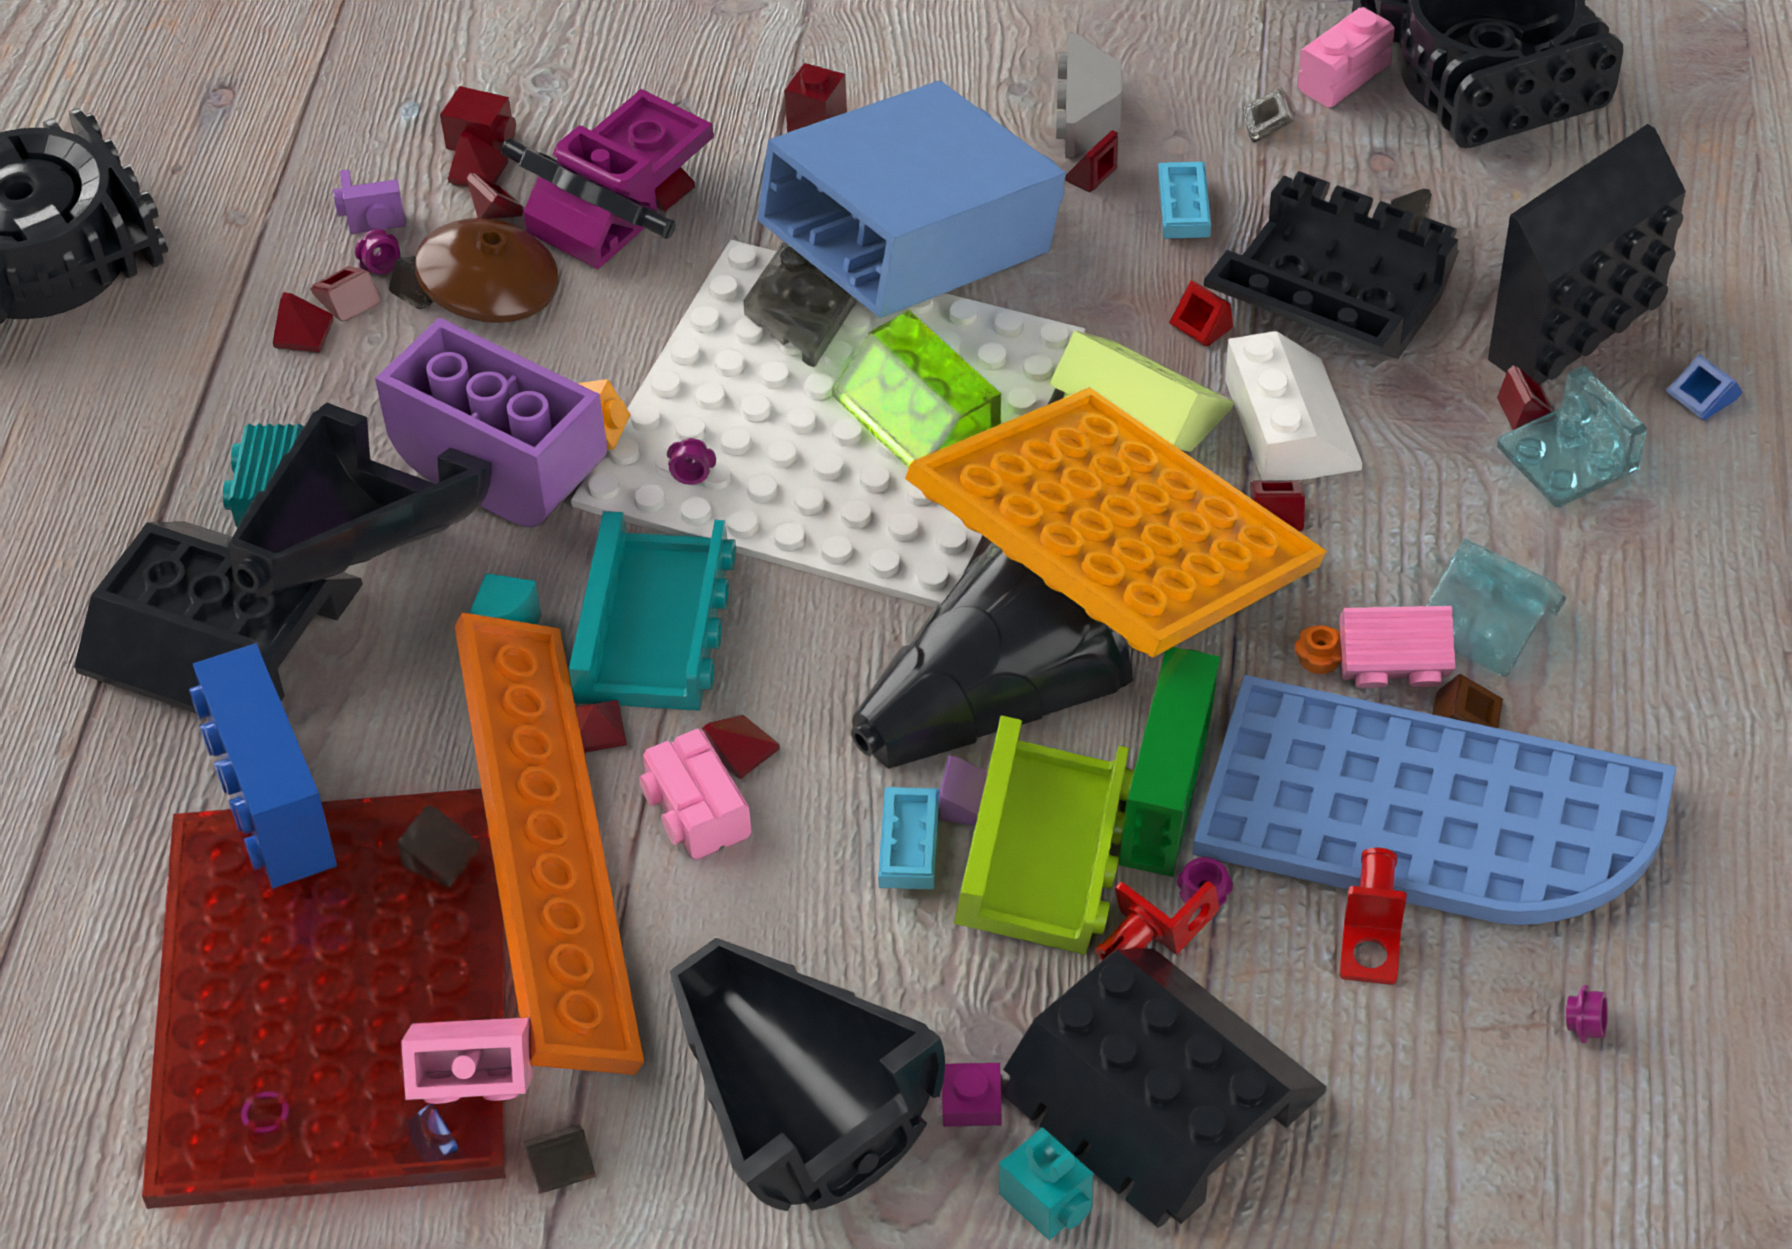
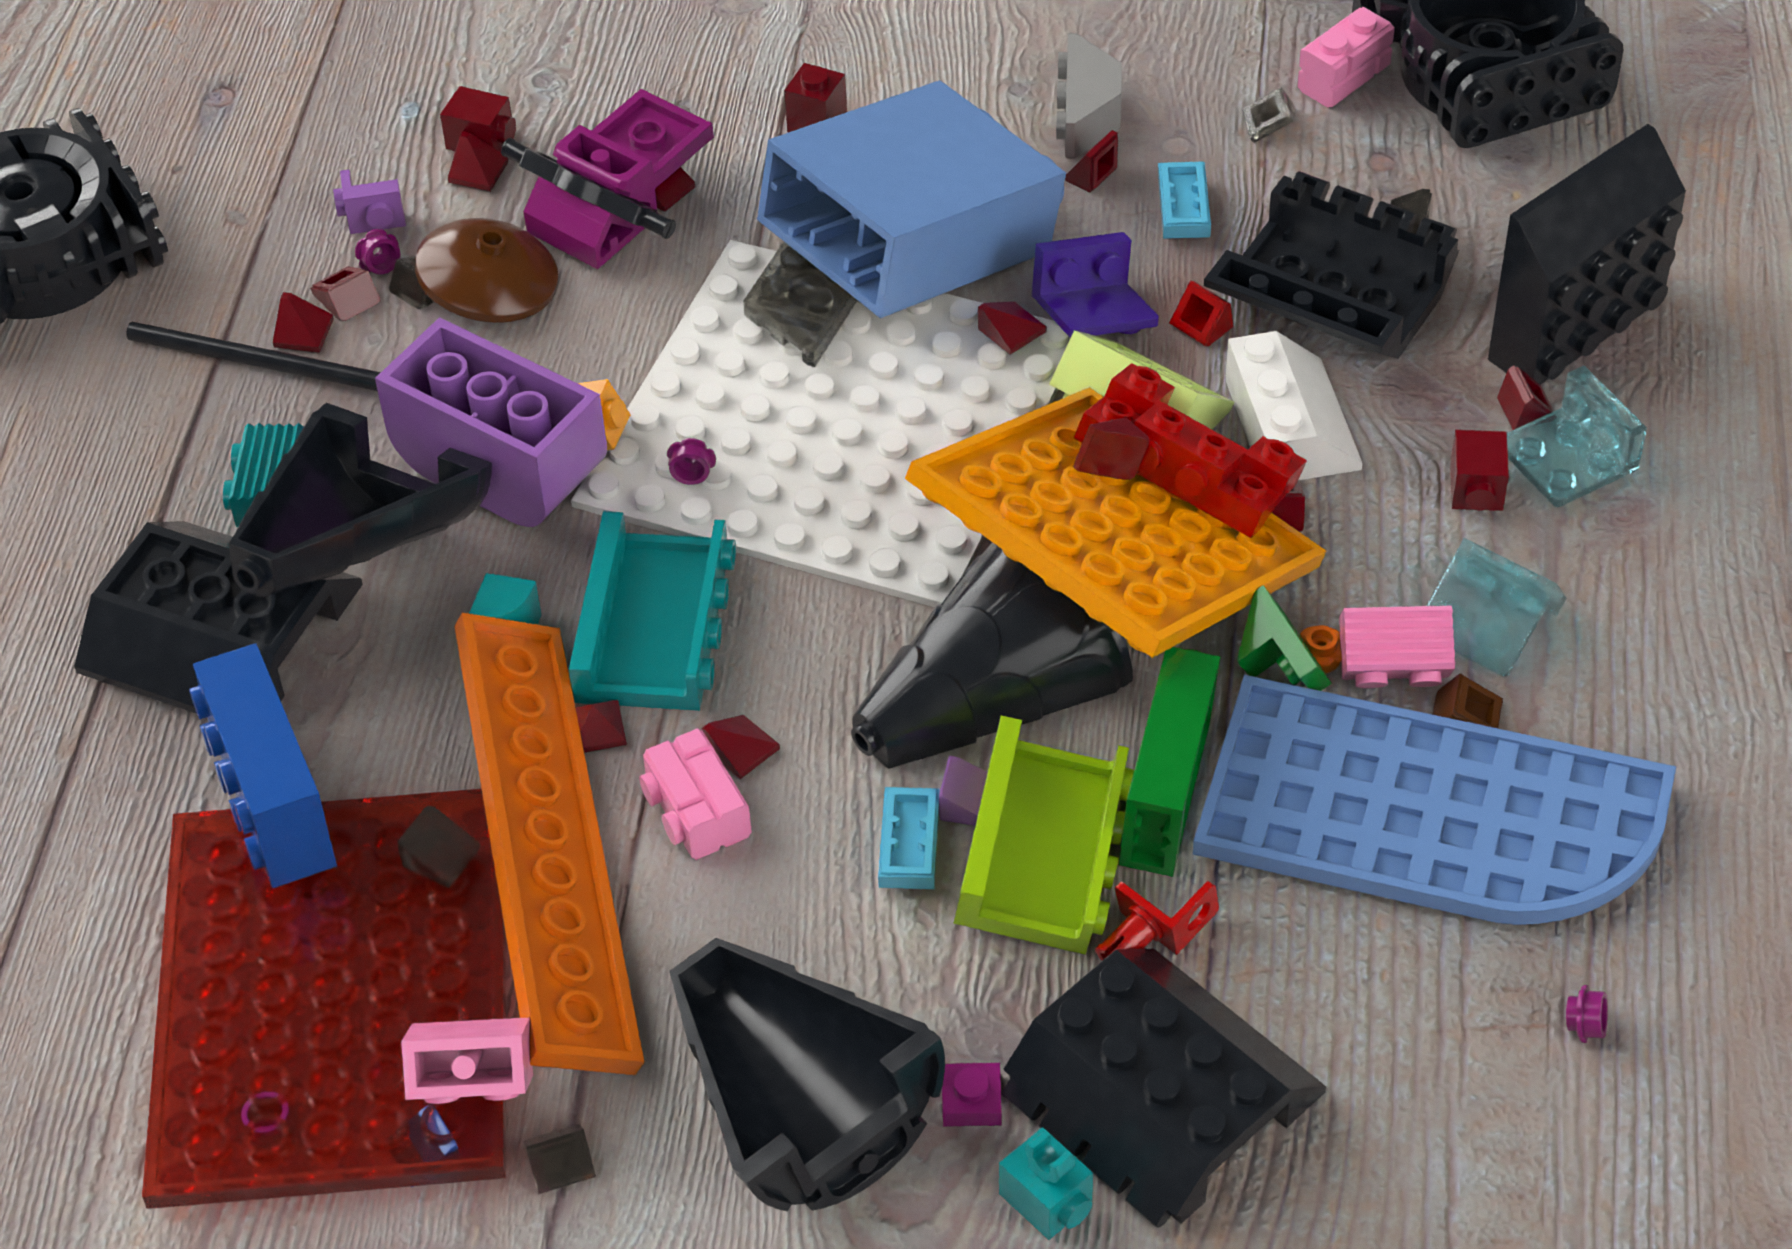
(252, 355): none -> black bar
(492, 199): dark red slope -> none
(915, 390): clear neon green slope -> none
(1009, 325): none -> dark red slope
(1087, 287): none -> dark purple bracket
(1112, 449): none -> dark red slope
(1195, 461): none -> red bracket
(1198, 873): magenta plate -> none
(1273, 639): none -> green slope
(1375, 915): red bracket -> none
(1479, 470): none -> dark red brick
(1704, 388): blue slope -> none

